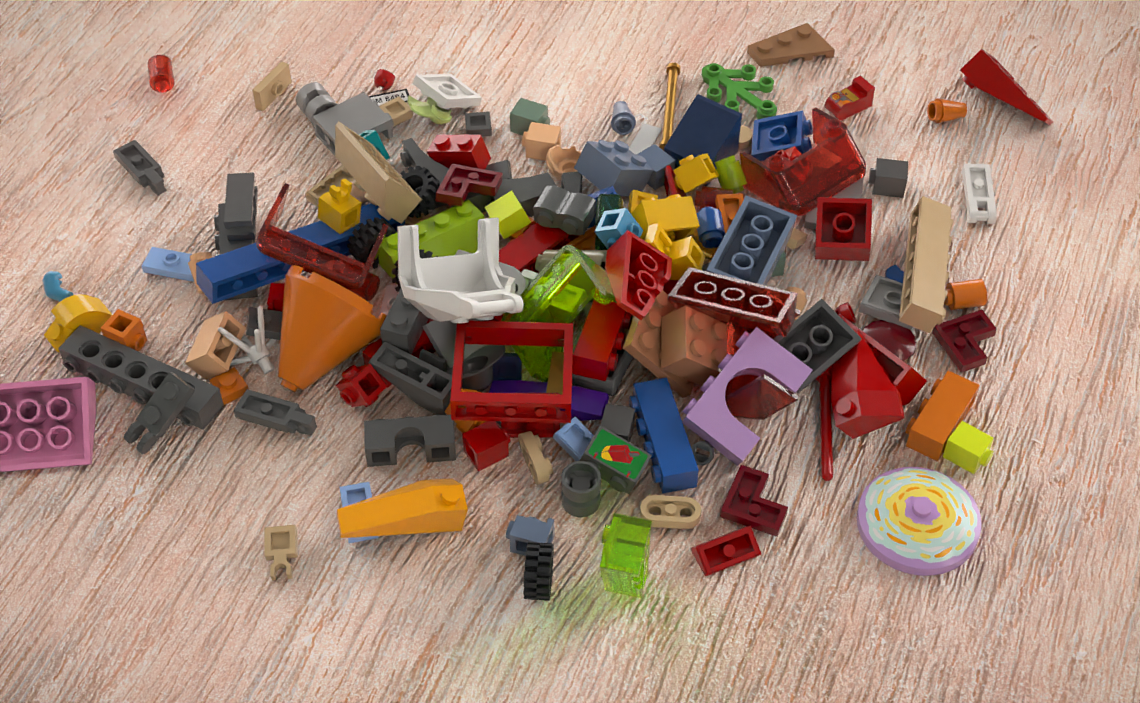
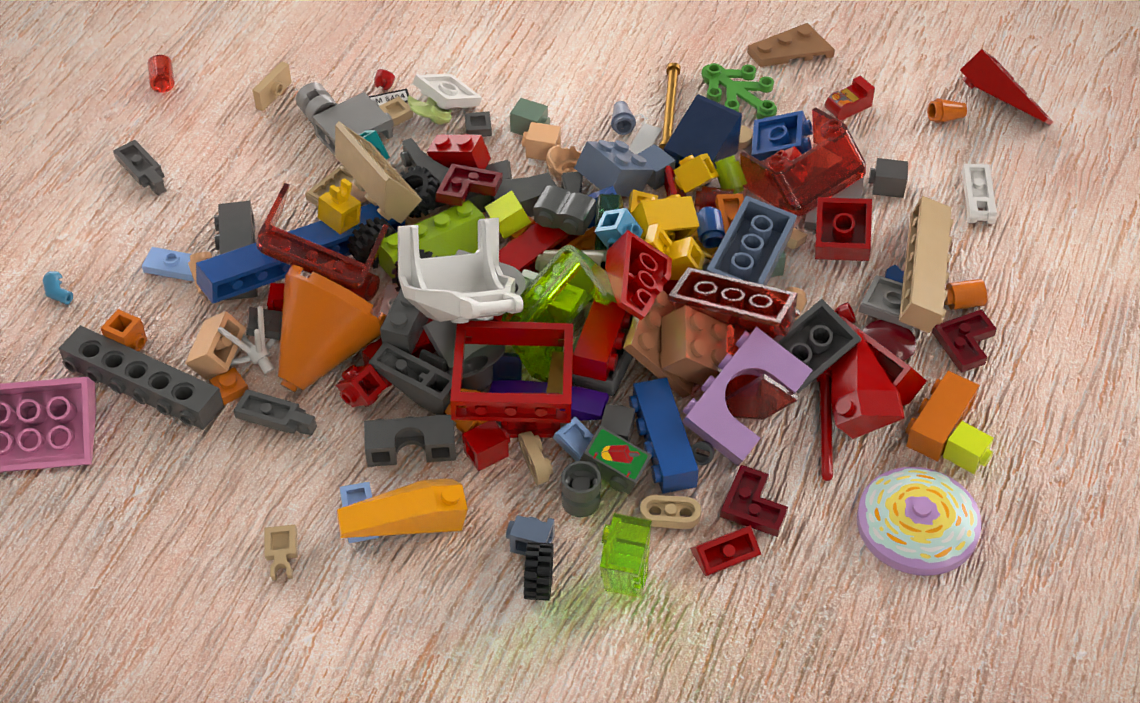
(72, 313): yellow brick -> none
(159, 412): dark grey hinge -> none
(241, 206): dark grey piece -> none

